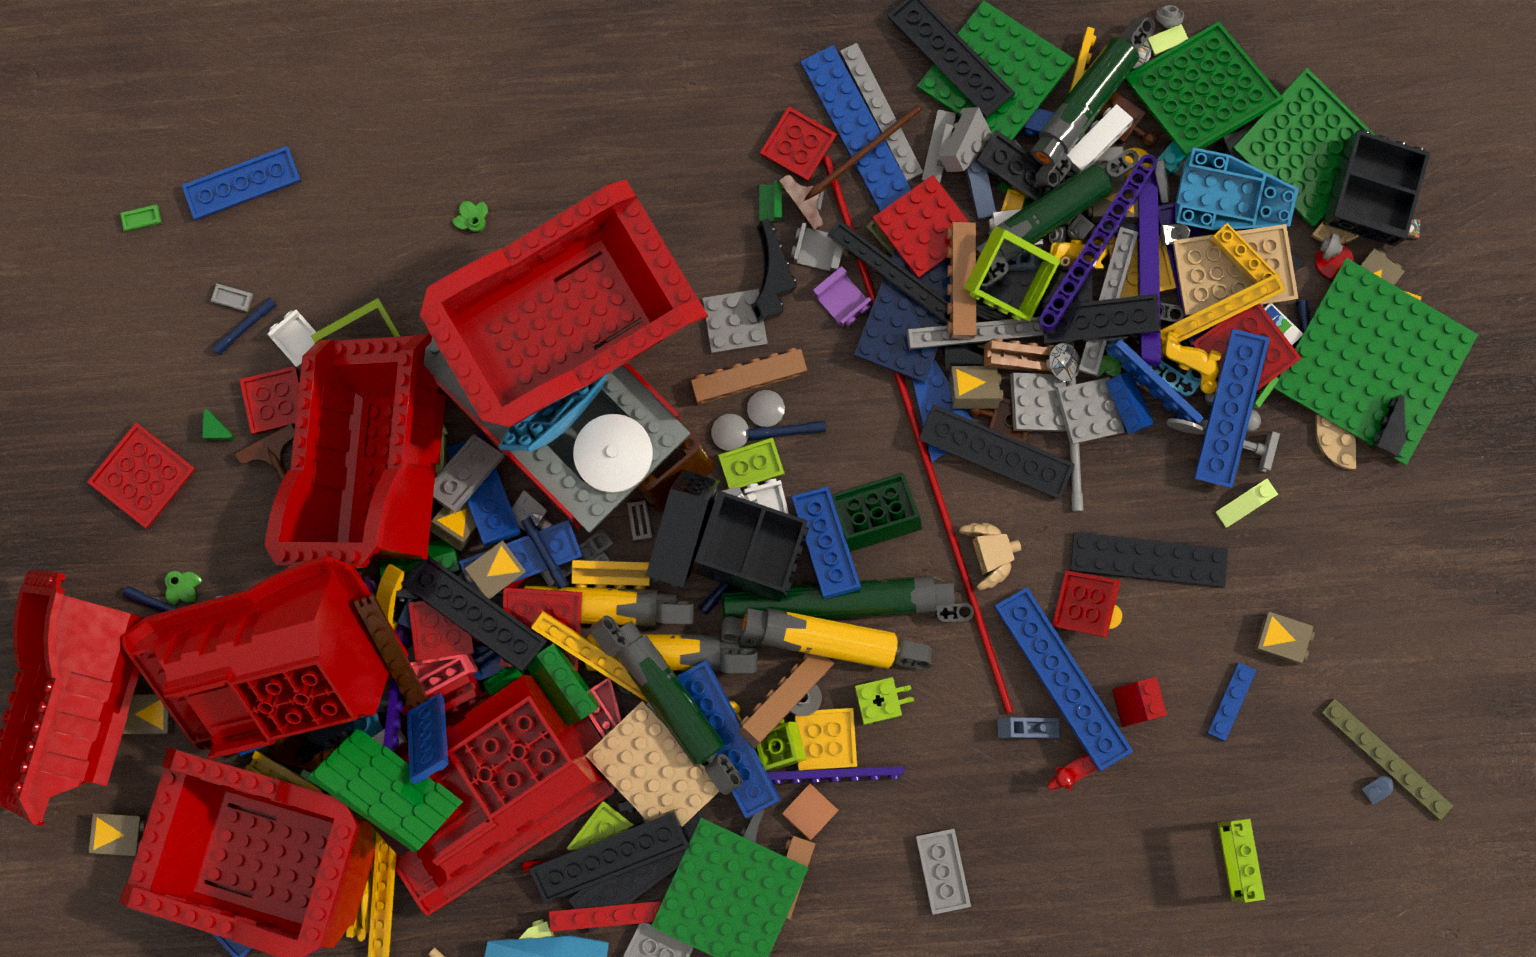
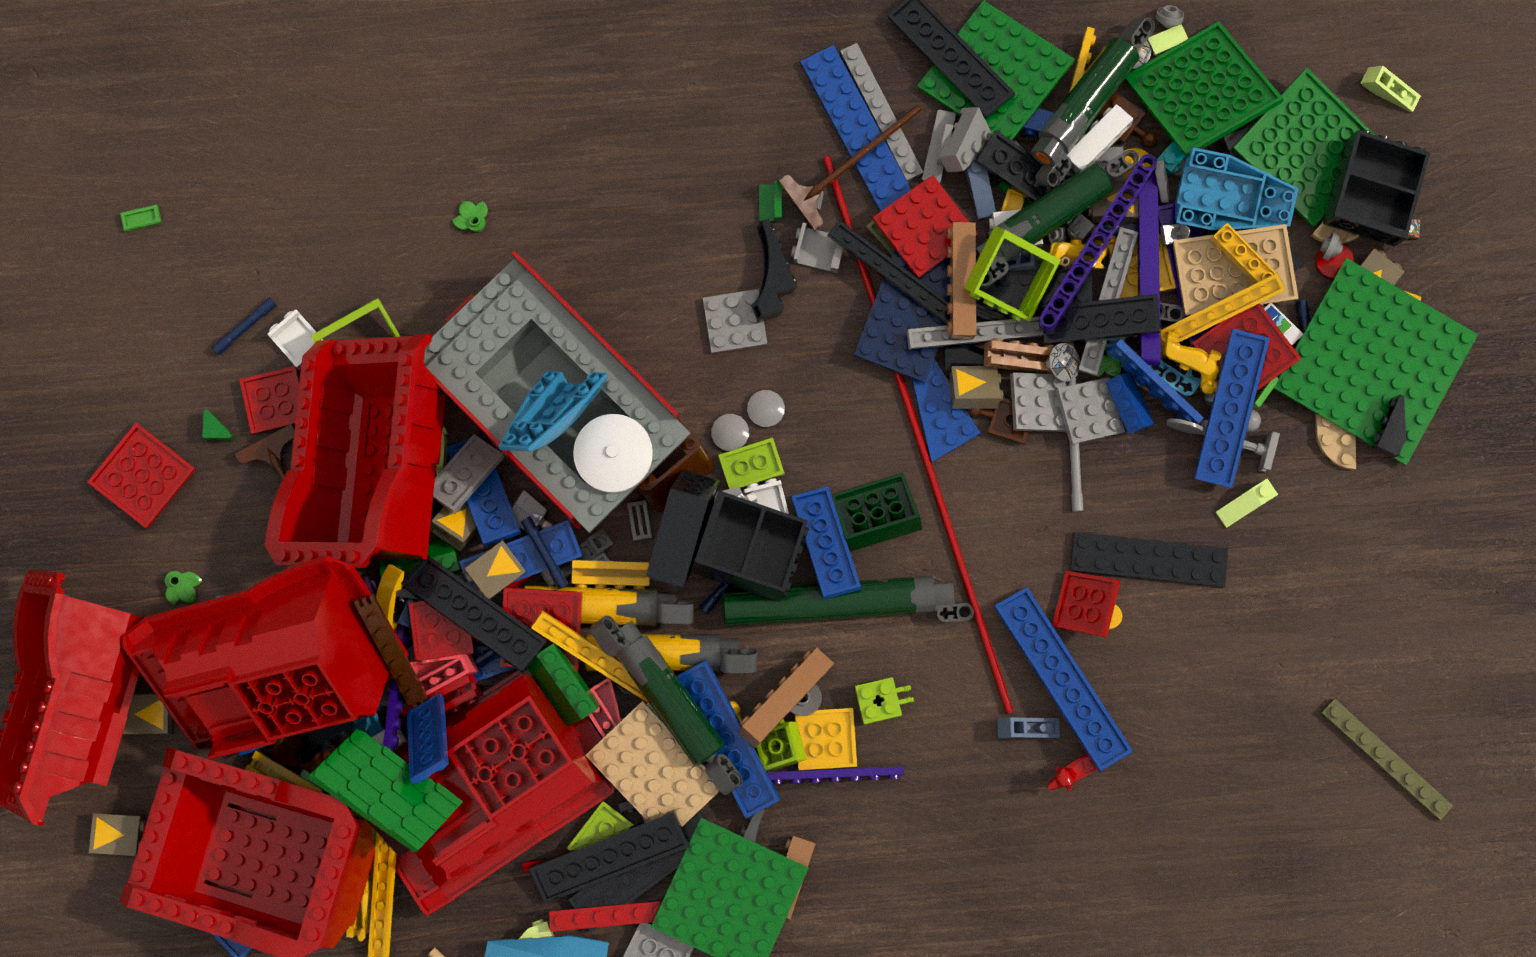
(140, 597): dark blue piece -> none
(232, 297): light grey tile -> none
(241, 183): blue plate -> none
(501, 679): green panel -> none
(531, 313): red piece -> none
(749, 376): medium nougat brick -> none
(798, 144): red plate -> none
(810, 427): dark blue piece -> none
(810, 812): nougat slope -> none
(824, 638): piece -> none
(841, 298): medium lavender panel -> none
(943, 871): light grey plate -> none
(992, 551): tan torso -> none
(996, 452): black plate -> none
(1139, 702): red slope -> none
(1231, 701): blue plate -> none
(1241, 860): lime window -> none
(1284, 638): dark tan brick -> none
(1378, 789): sand blue plate -> none
(1390, 87): none -> yellowish green slope

